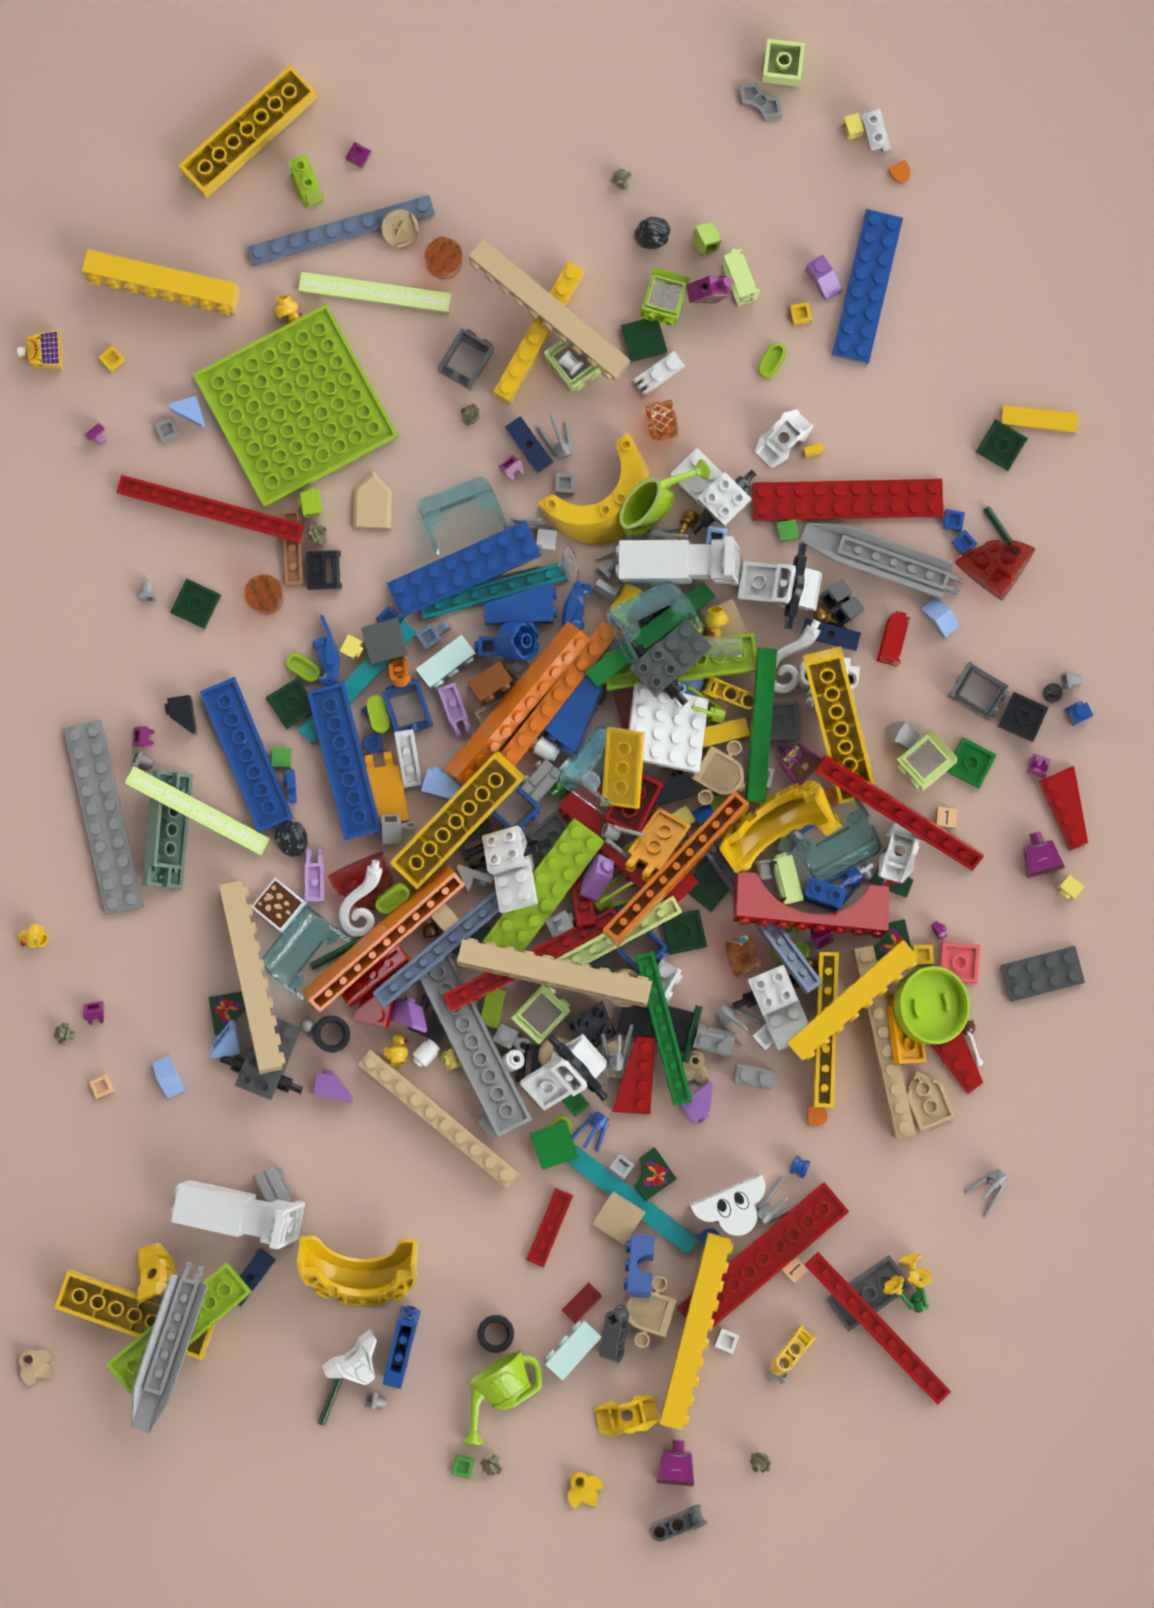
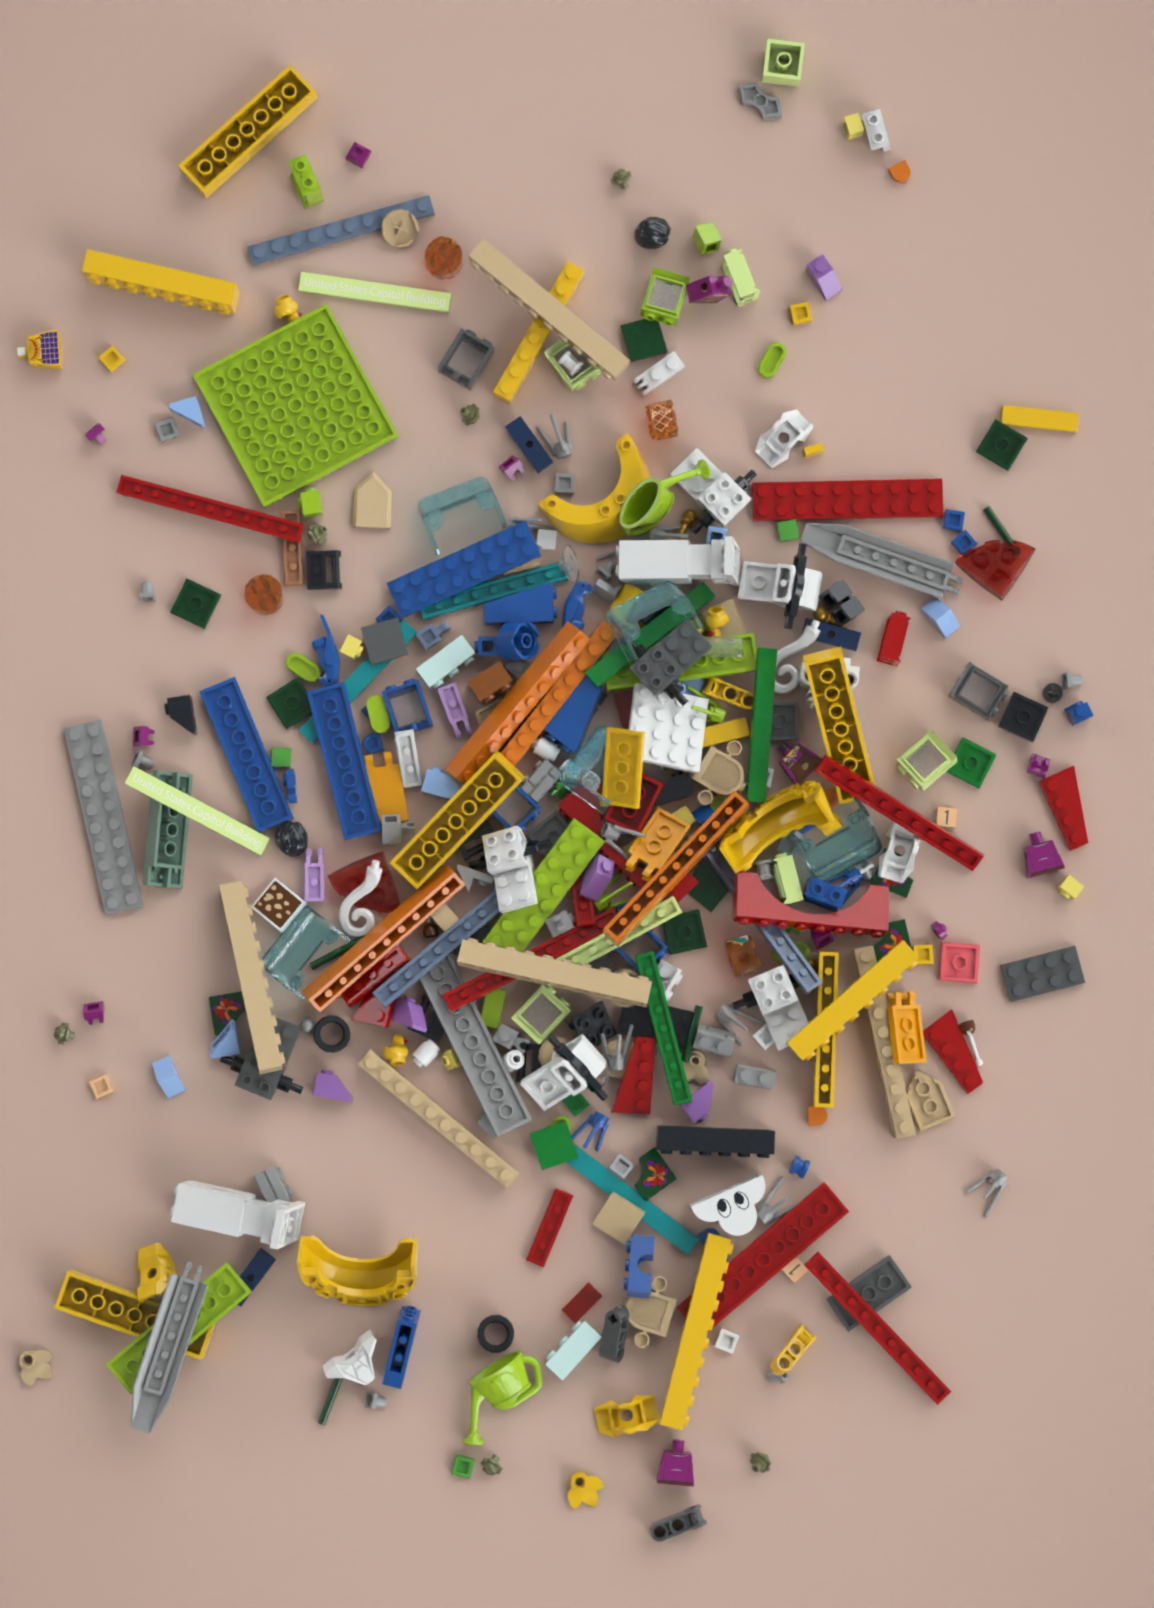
(33, 937): yellow animal -> none
(392, 898): lime tile -> none
(399, 672): orange plate -> none
(712, 1139): none -> black brick
(867, 286): blue plate -> none
(902, 734): light grey tile -> none
(917, 1277): yellow plant -> none
(931, 1005): lime piece -> none

